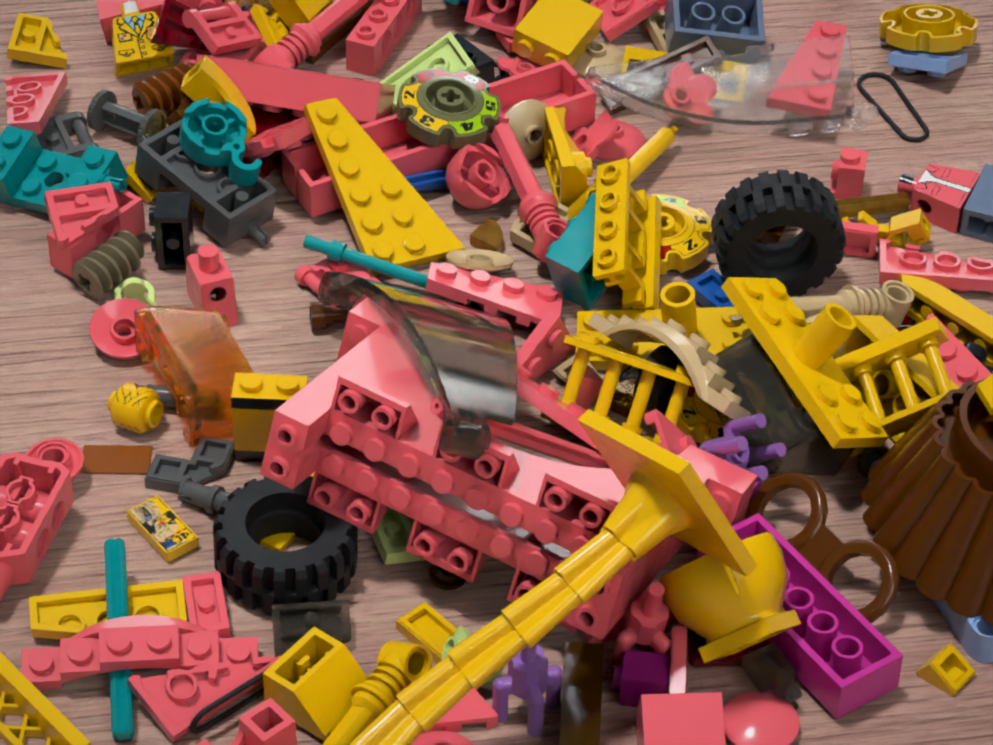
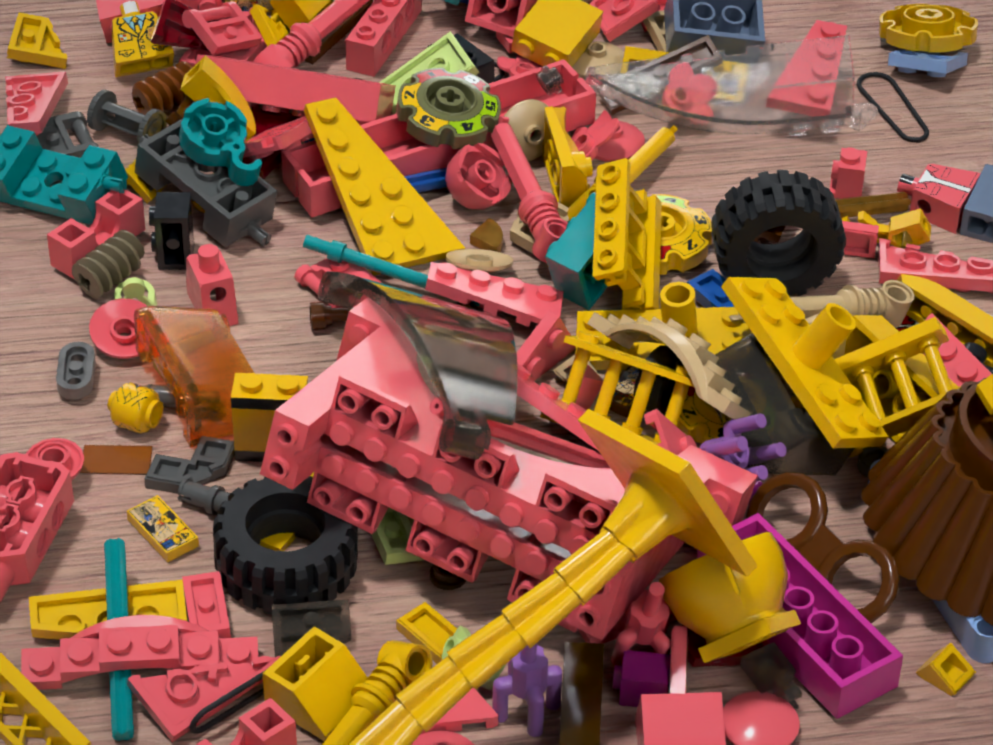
(75, 370): none -> flat silver plate
(80, 210): coral wing -> none
(550, 80): none -> clear smoke plate

